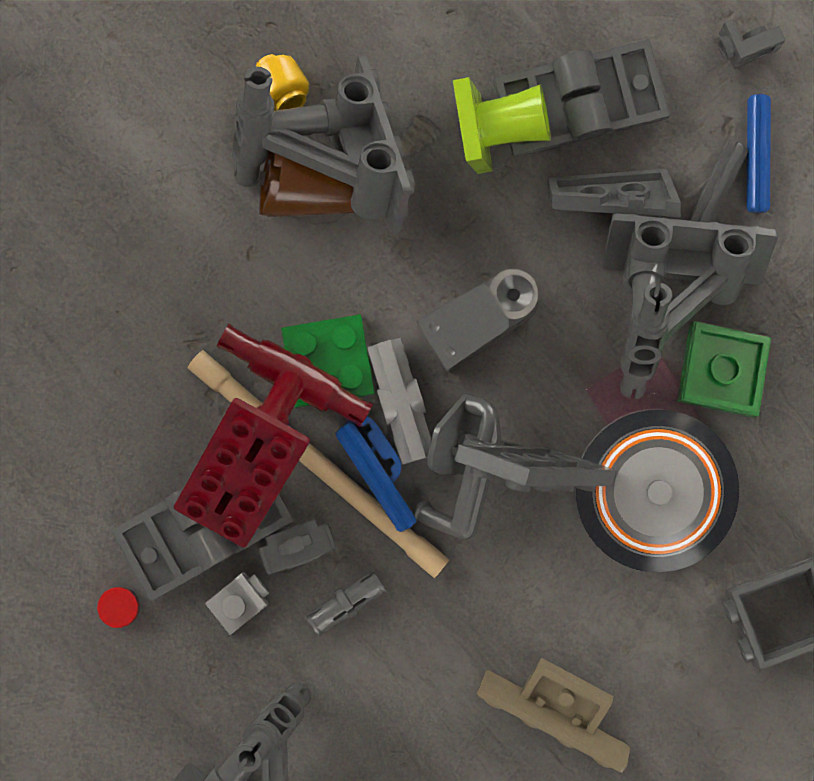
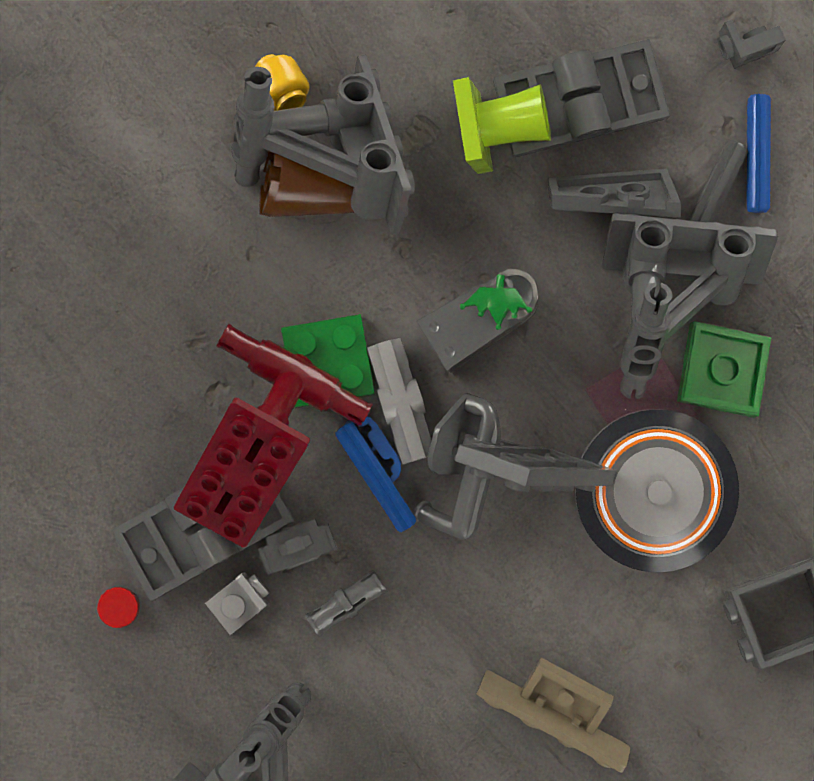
(415, 546): tan piece -> none
(497, 301): none -> green piece

